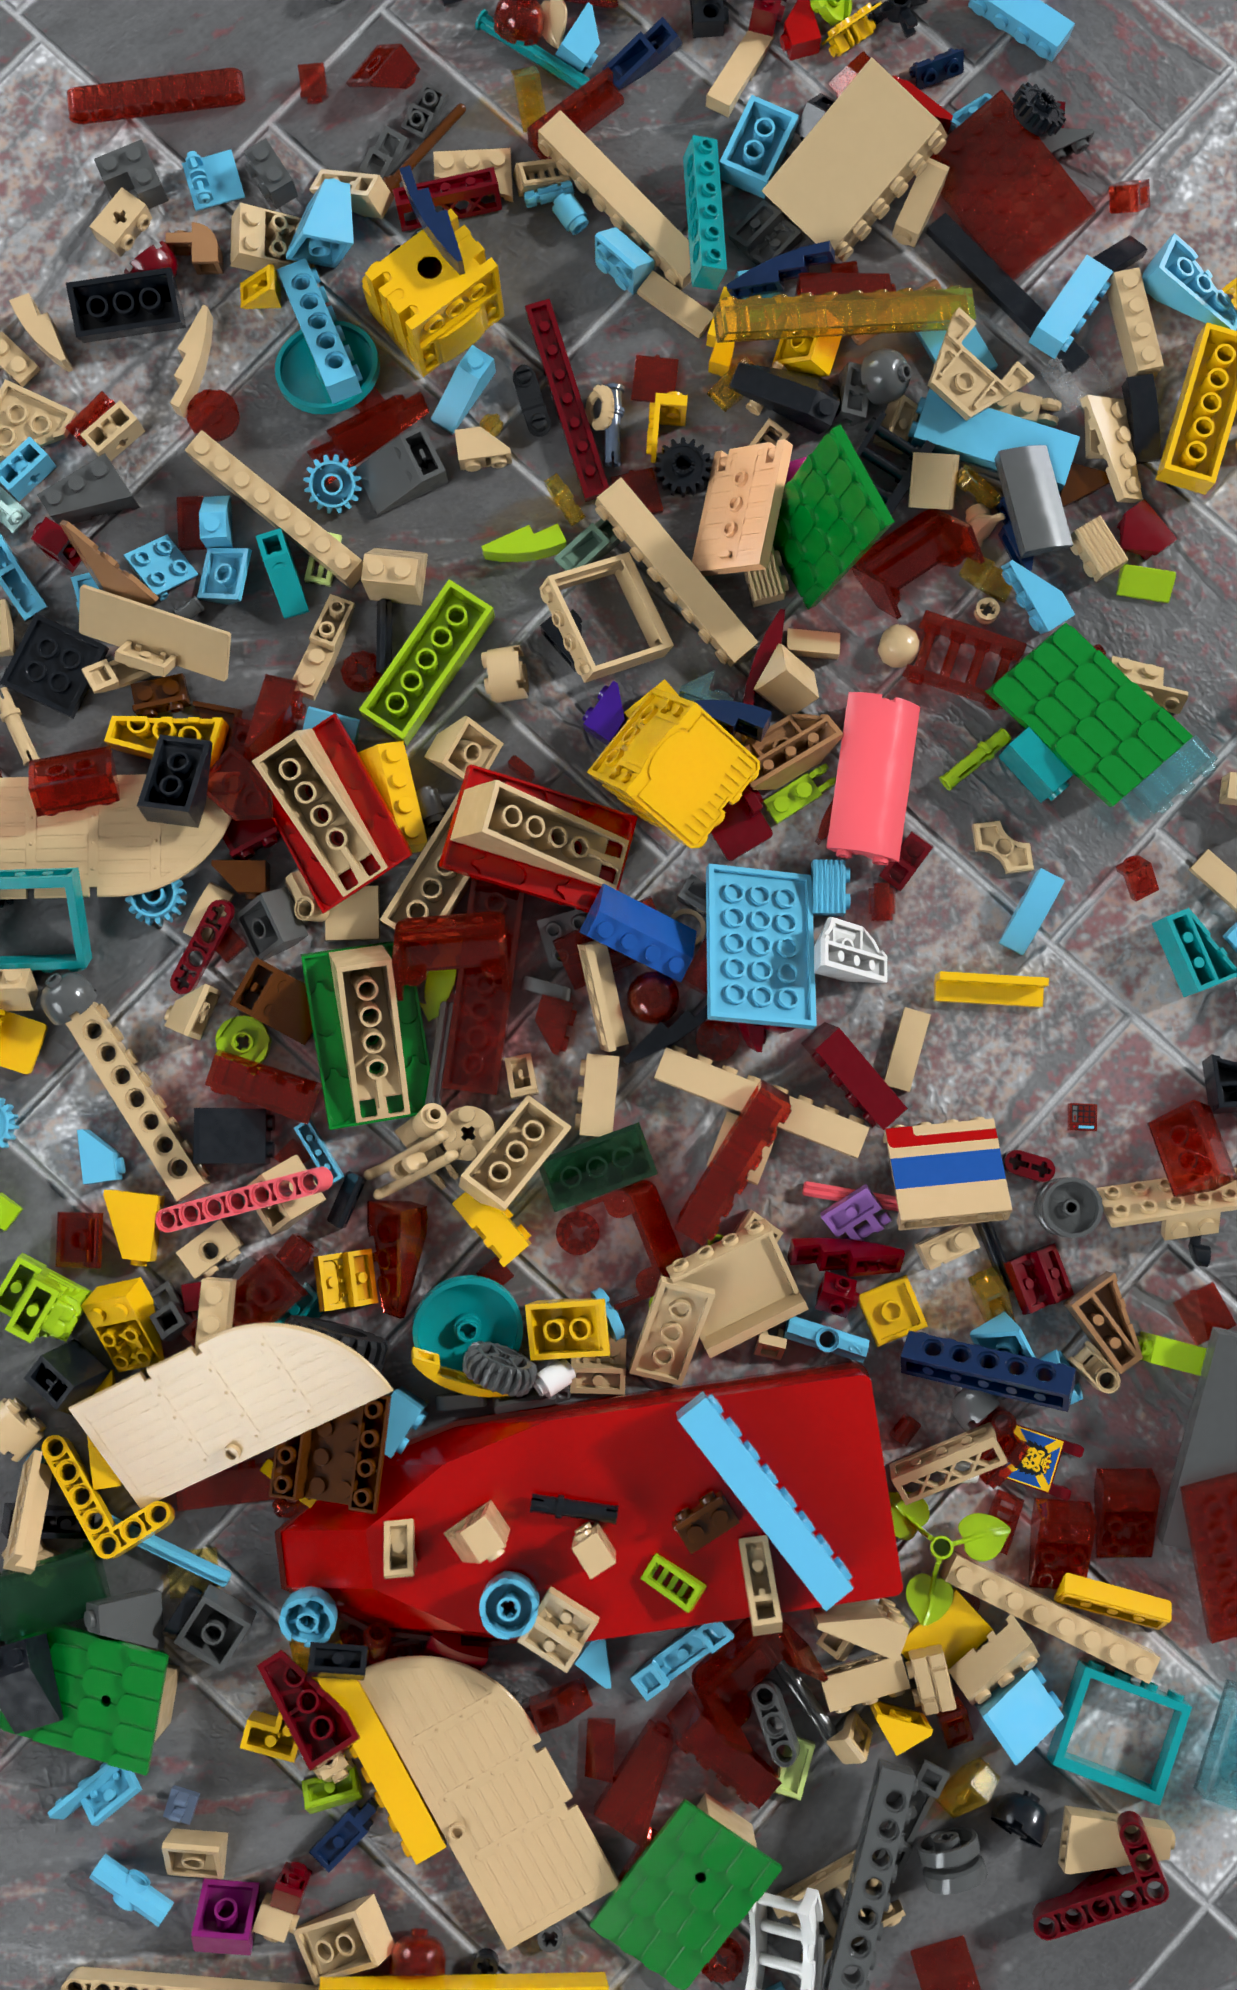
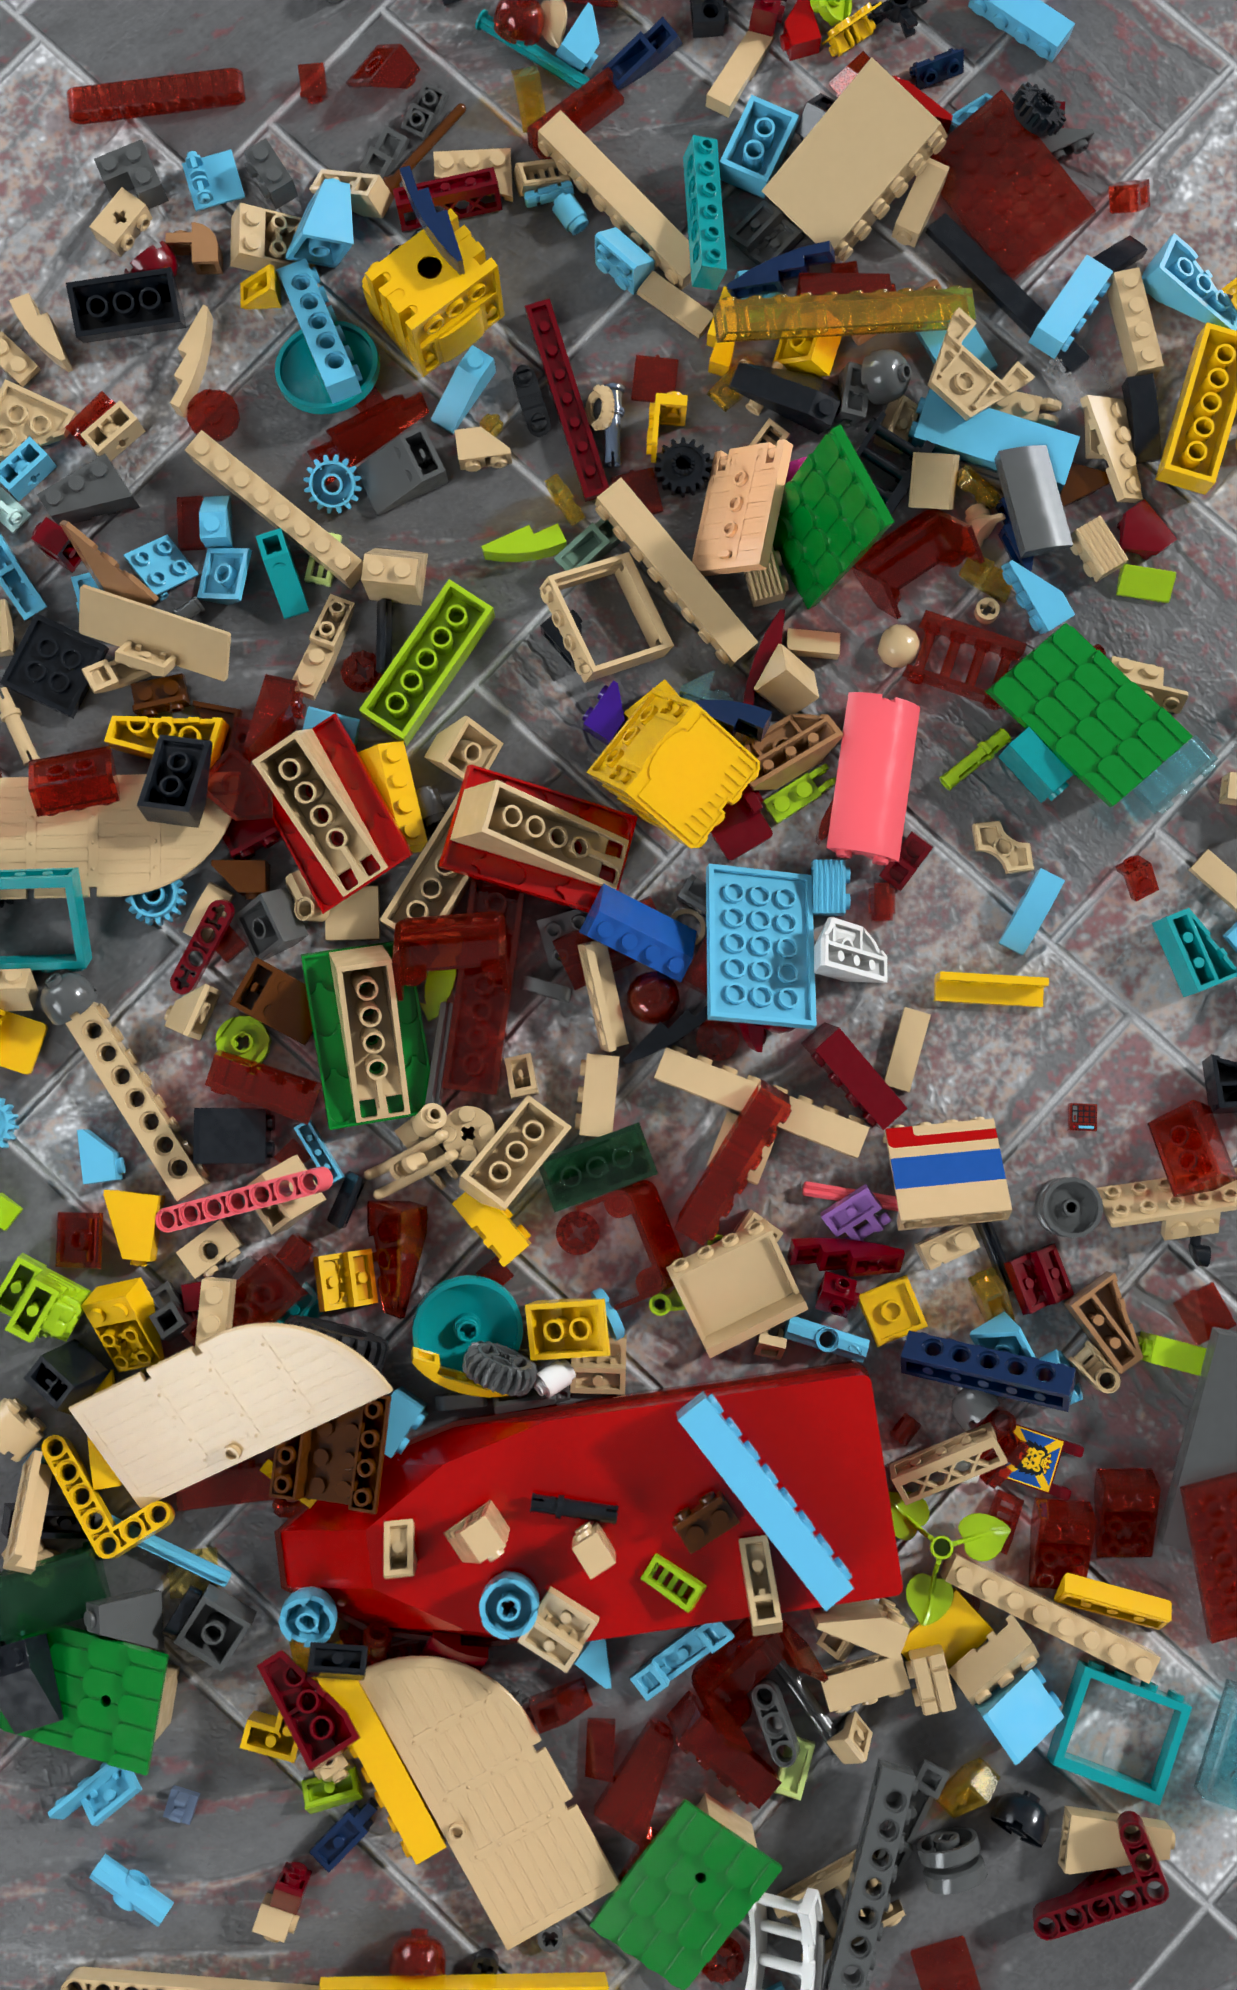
(195, 1853): tan slope -> none
(226, 1917): magenta slope -> none
(345, 1940): tan slope -> none
(506, 674): tan brick -> none
(521, 769): clear red tile -> none
(553, 1021): clear red slope -> none
(671, 1330): tan plate -> none
(901, 1725): yellow slope -> none
(955, 1725): clear red slope -> none
(1029, 1159): dark red beam -> none

